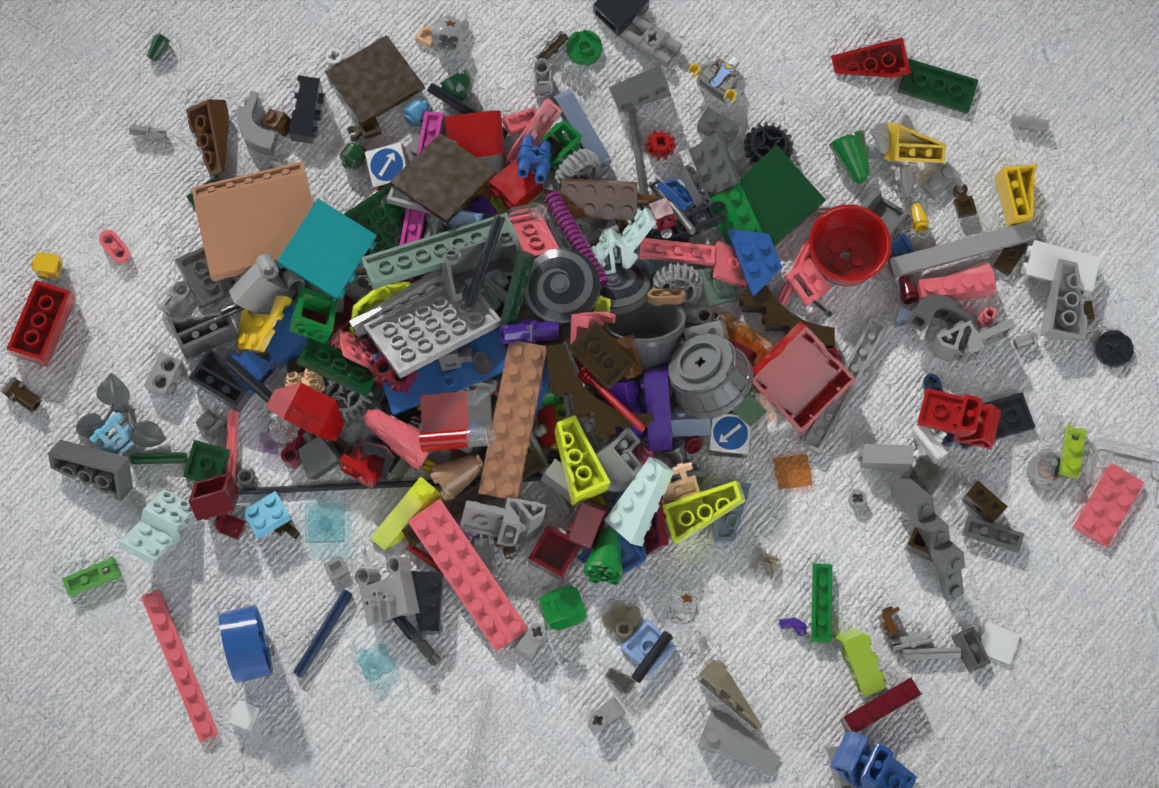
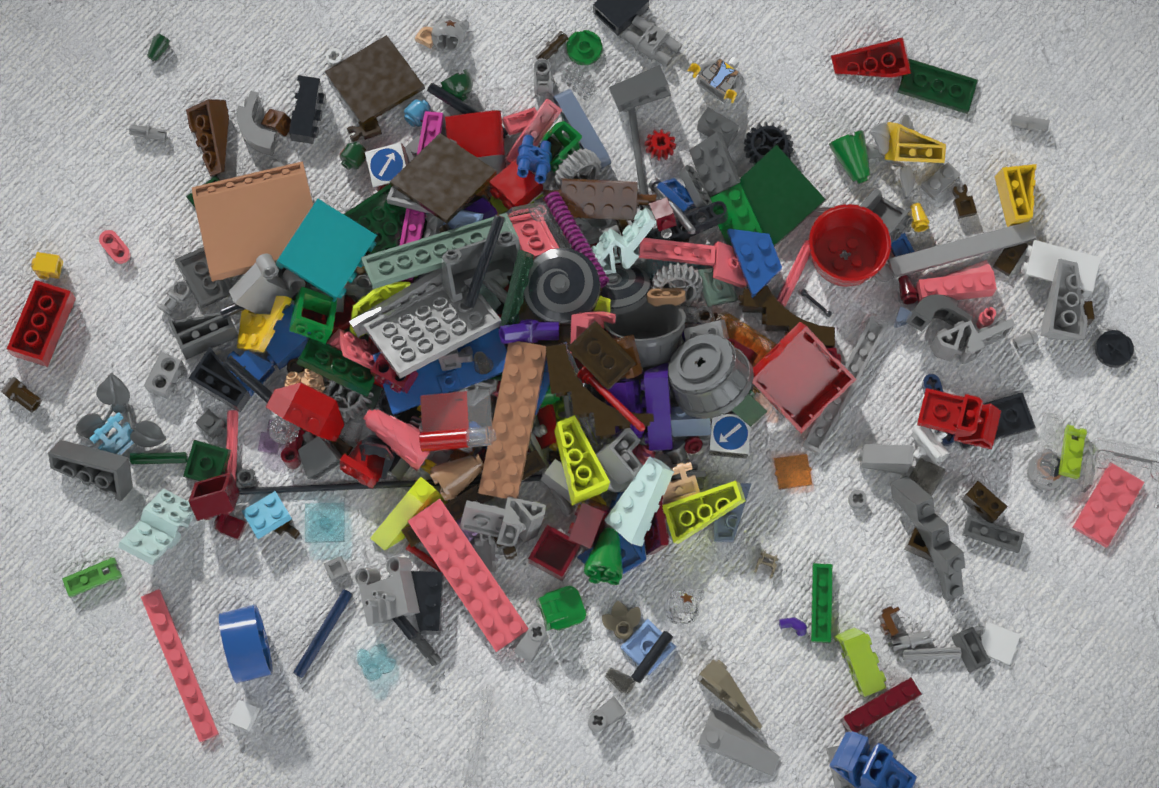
(811, 279): coral plate -> none

